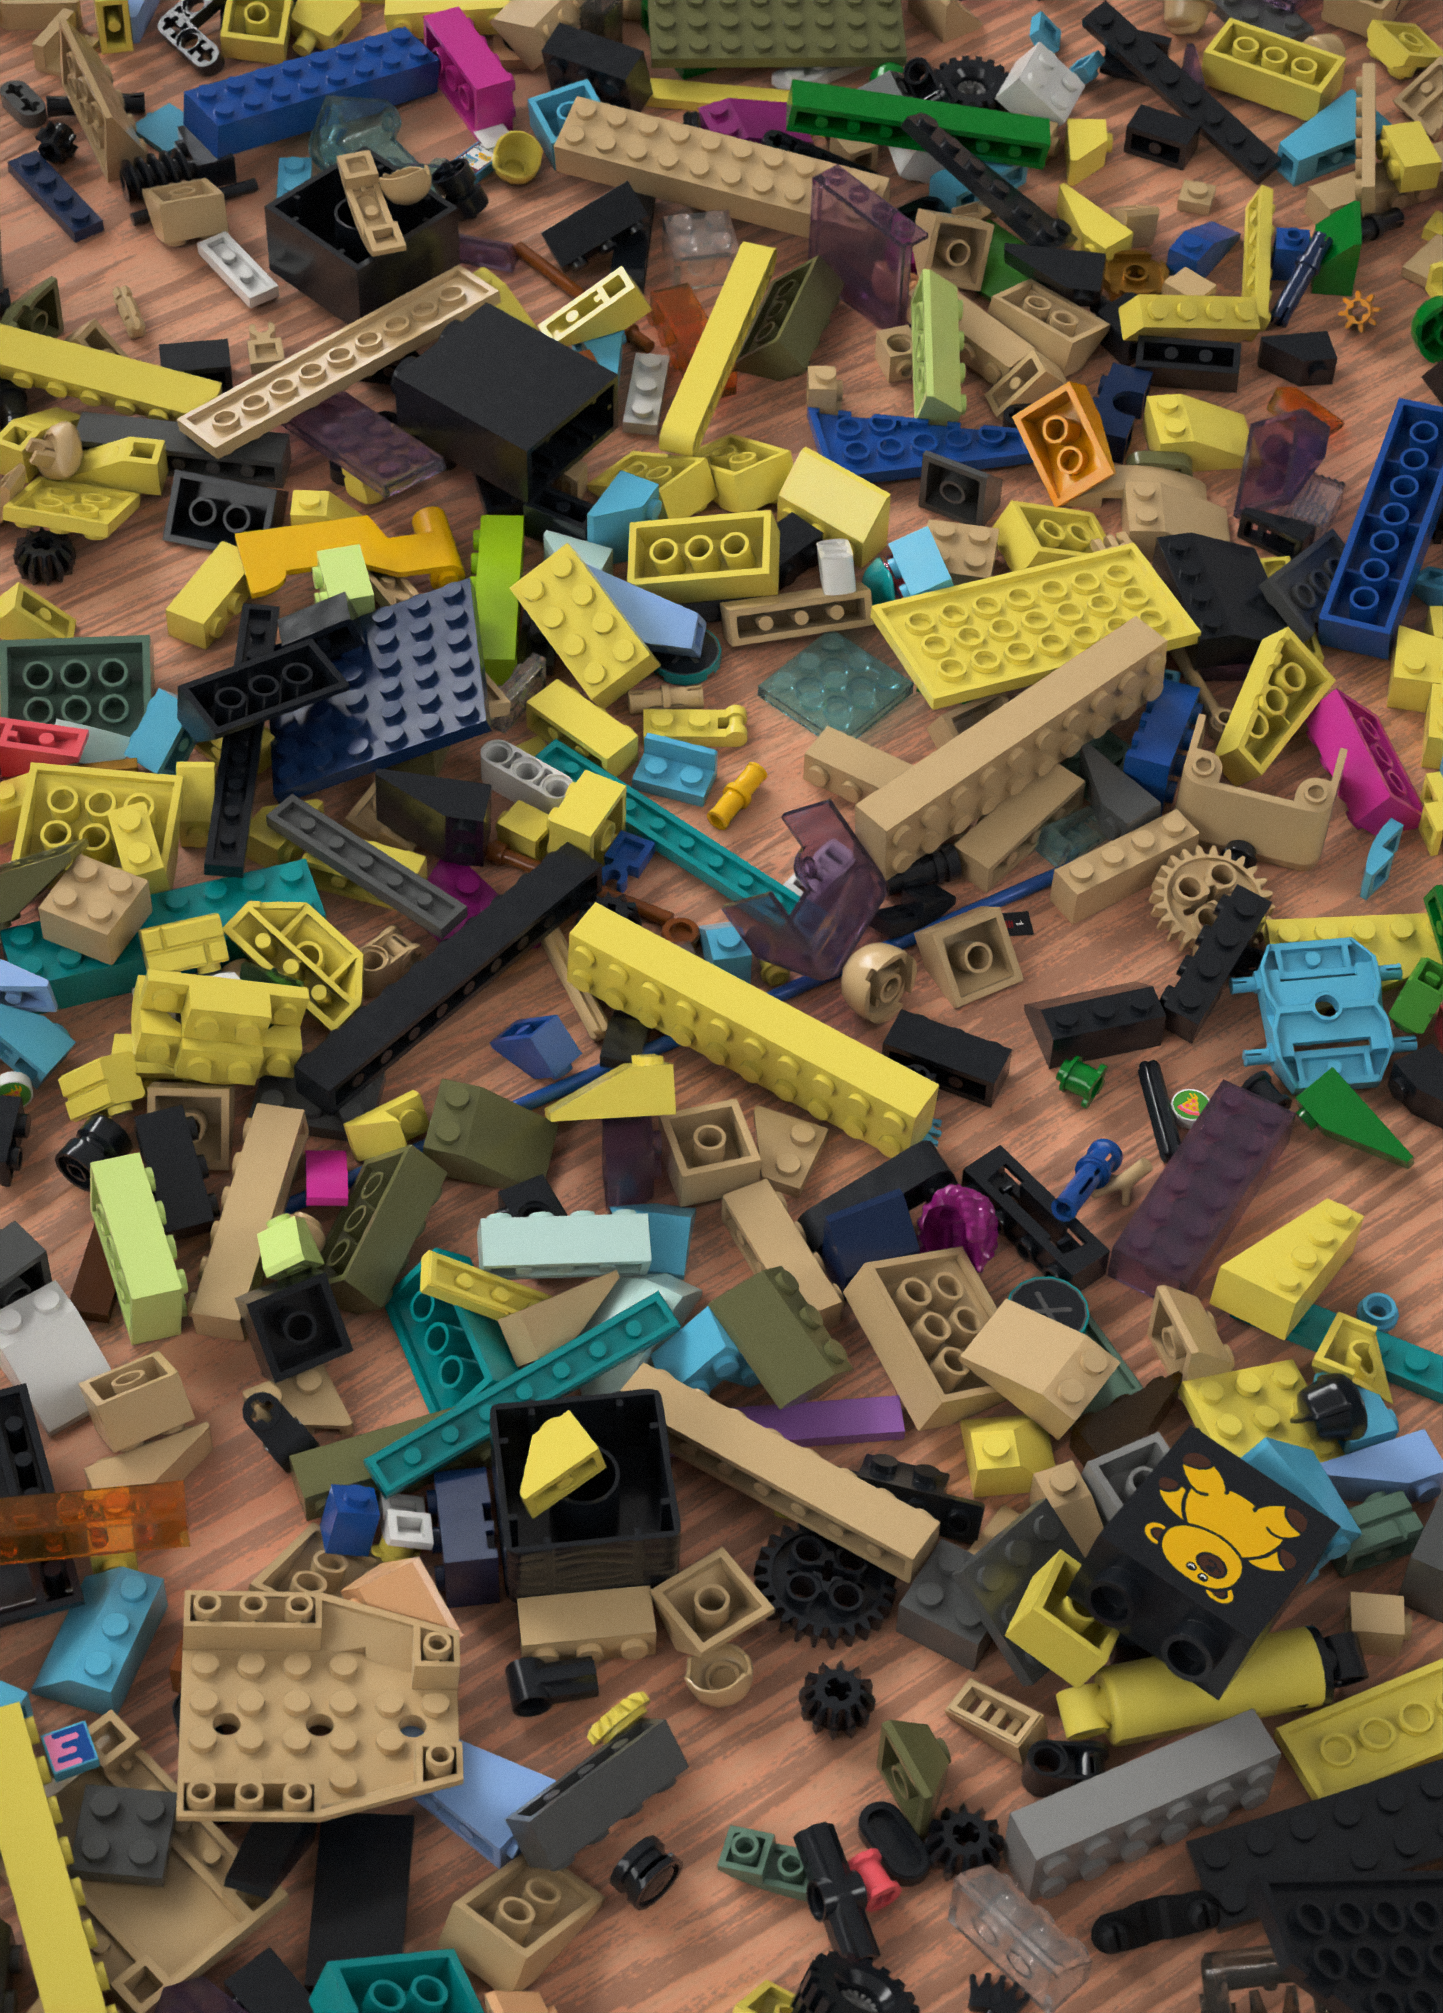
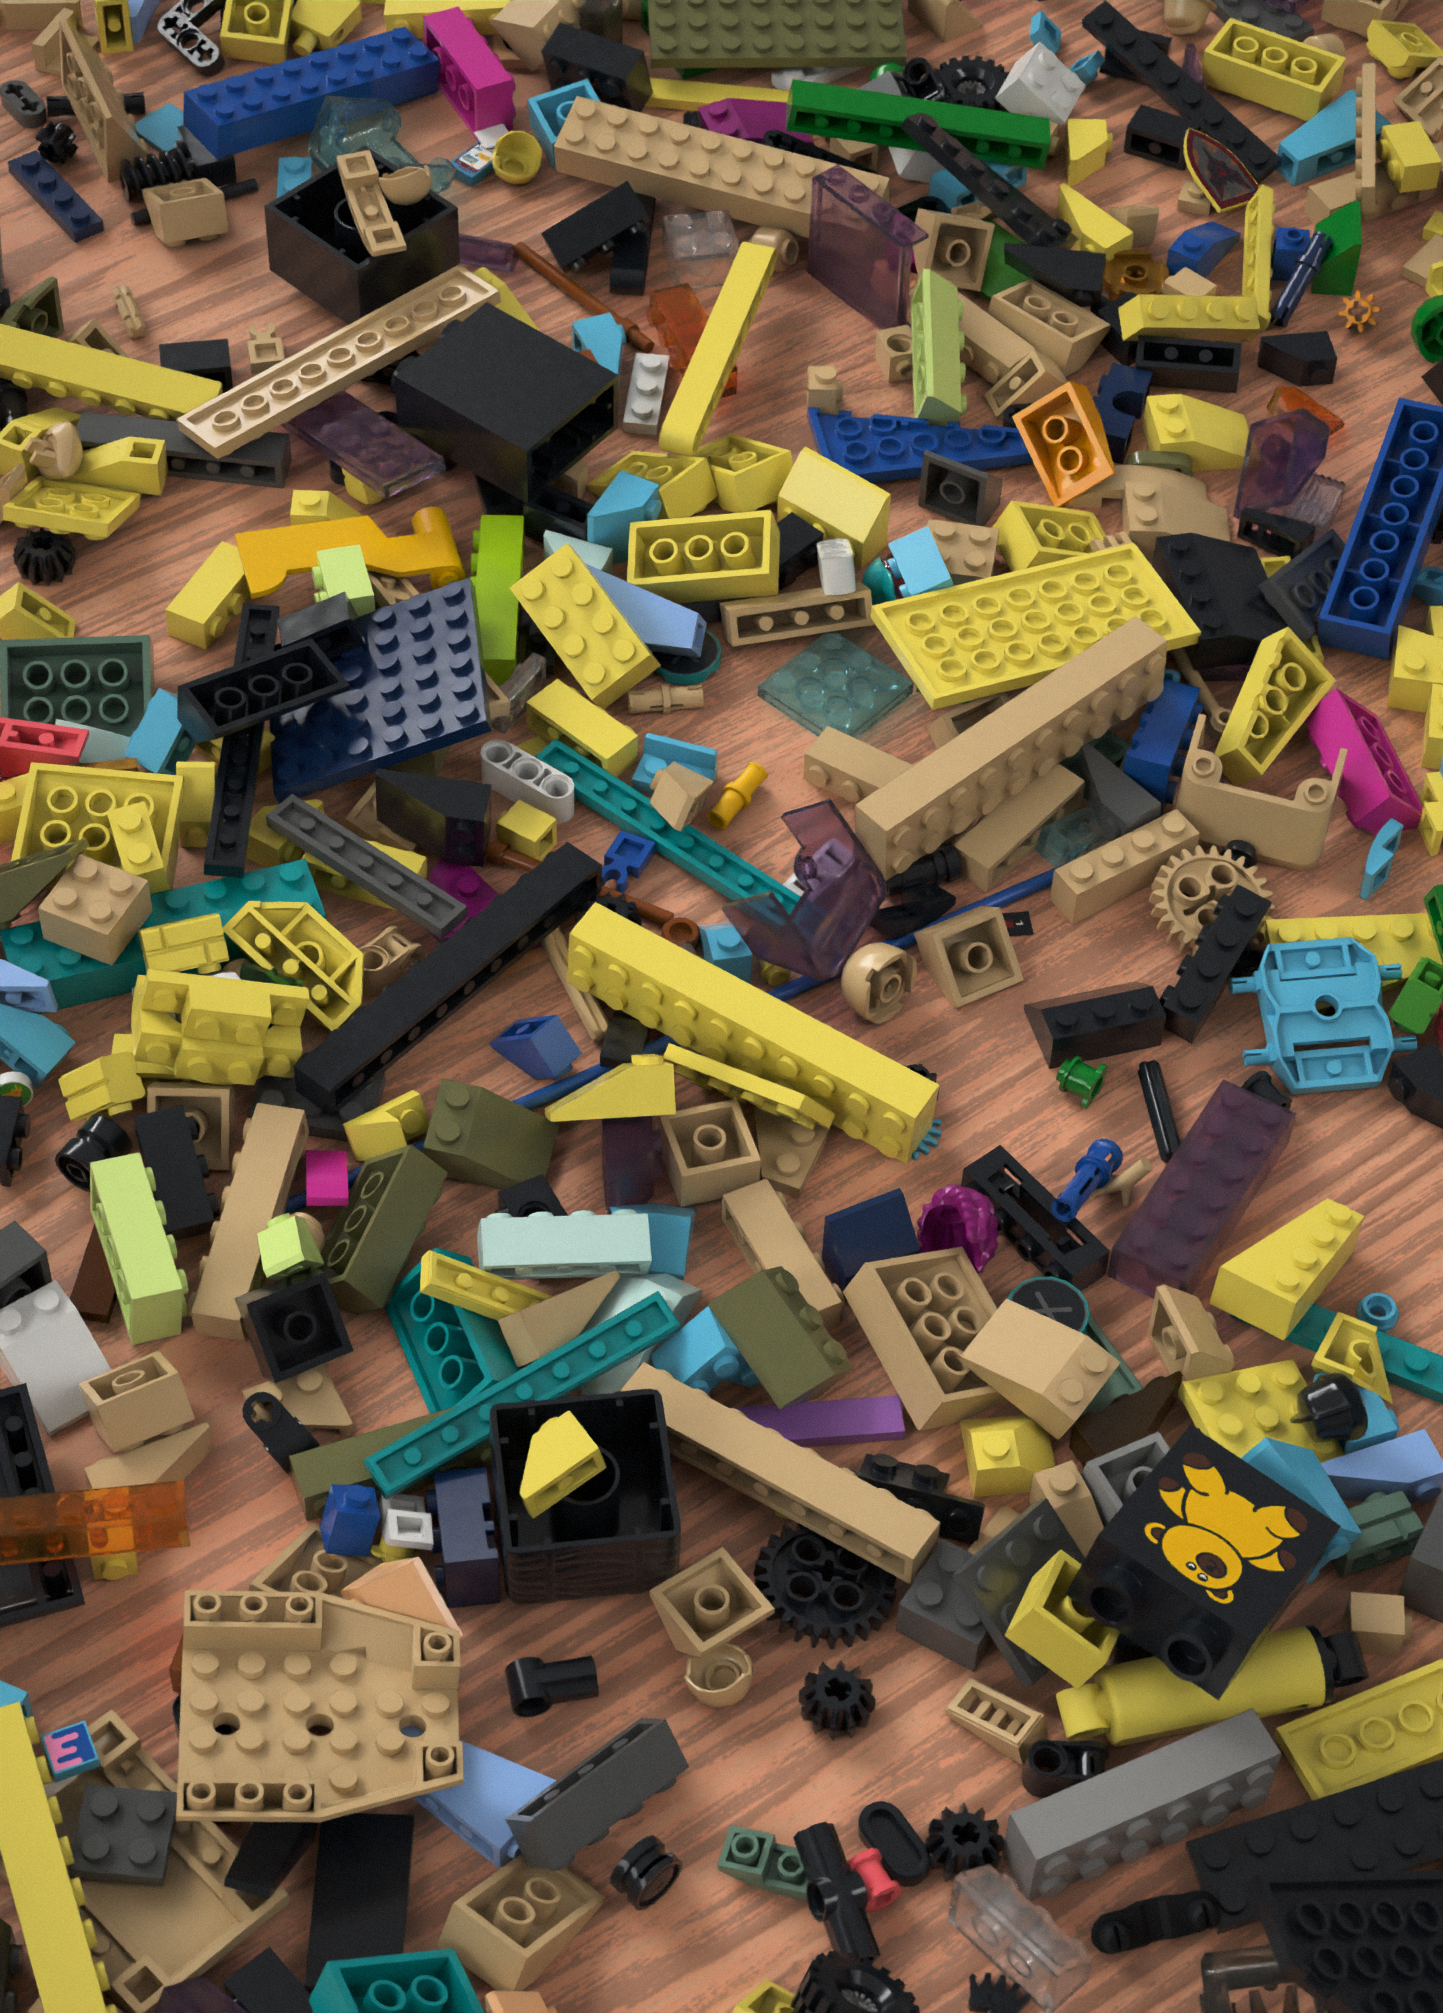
(103, 1641): medium azure slope -> none
(213, 509): black slope -> none
(238, 269): white plate -> none
(456, 184): black wheel -> none
(588, 1624): tan brick -> none
(589, 816): light yellow brick -> none
(599, 311): light yellow slope -> none
(619, 1718): light yellow gear -> none
(679, 794): none -> tan slope
(699, 725): light yellow plate -> none
(747, 1087): none -> light yellow plate
(782, 240): none -> tan head
(790, 321): olive slope -> none
(913, 1770): olive slope -> none
(915, 1171): black beam -> none
(961, 1060): black brick -> none
(1188, 1106): tile -> none
(1218, 172): none -> shield
(1346, 1118): green slope -> none
(1374, 225): black pin -> none

